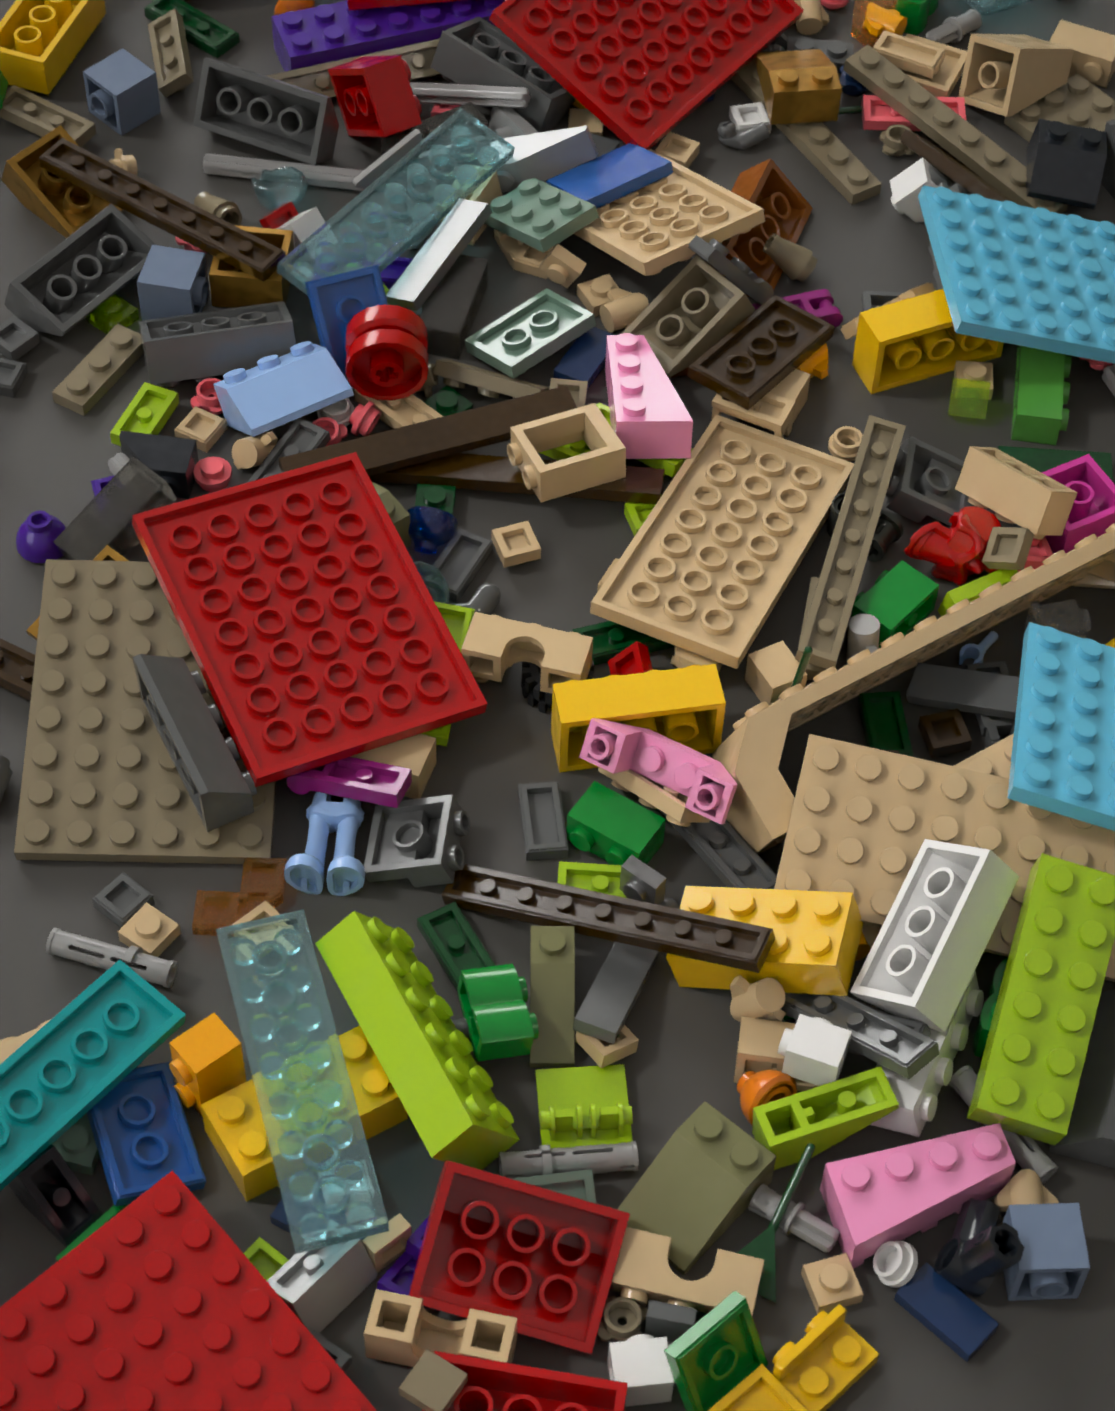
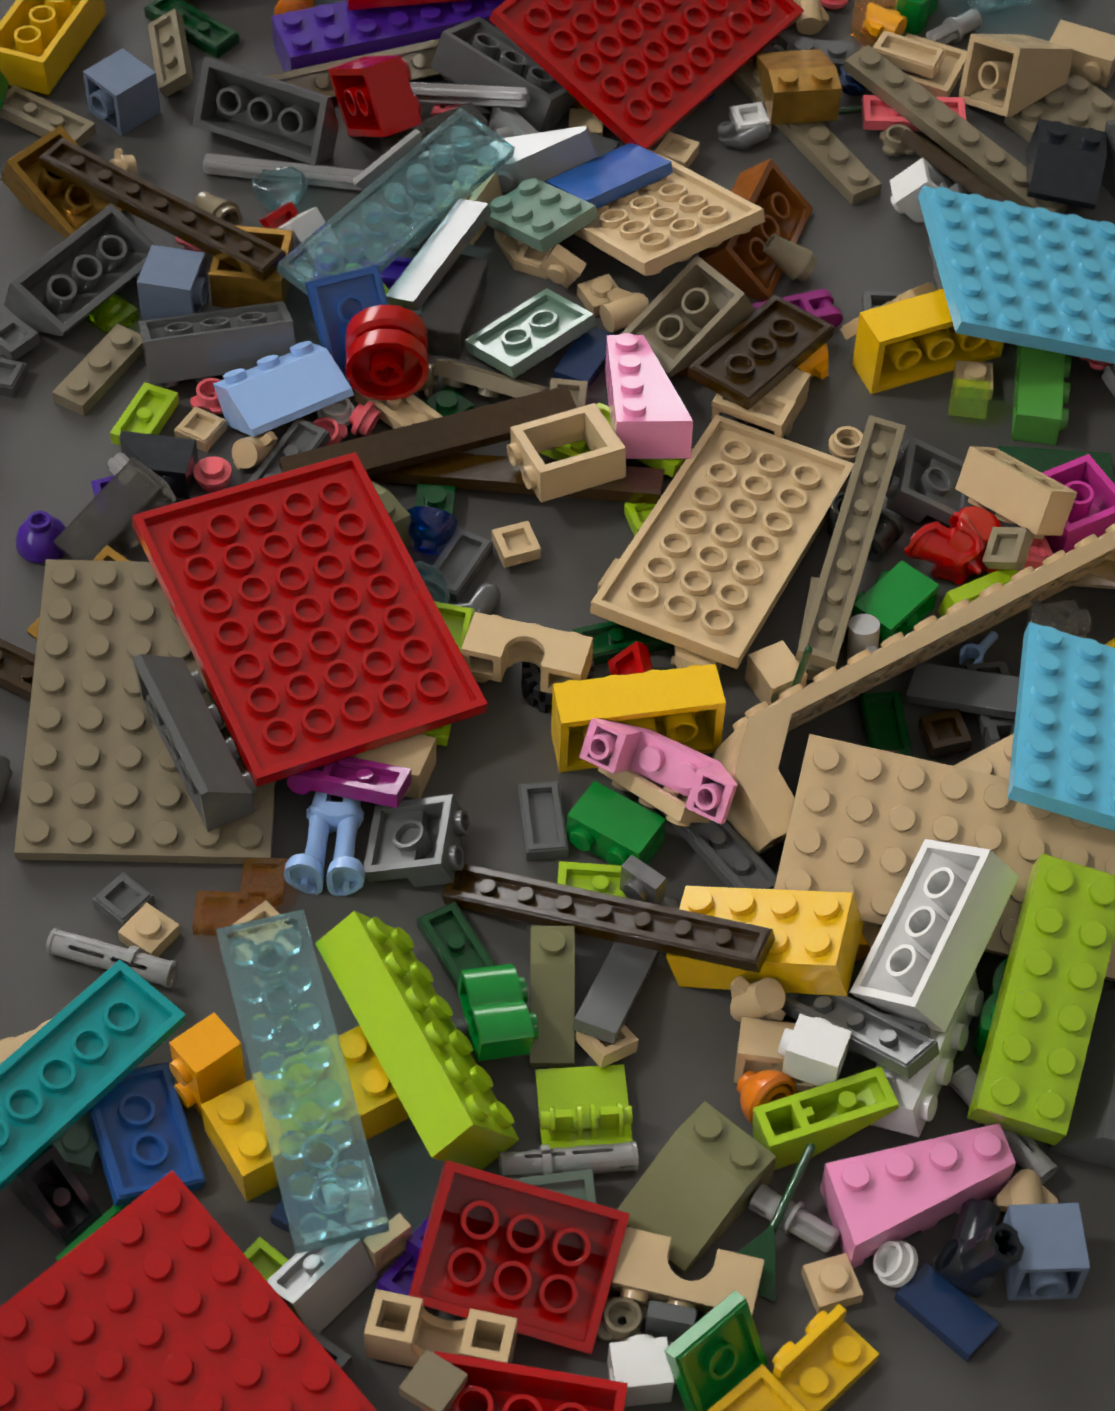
(733, 270): dark grey hinge -> none

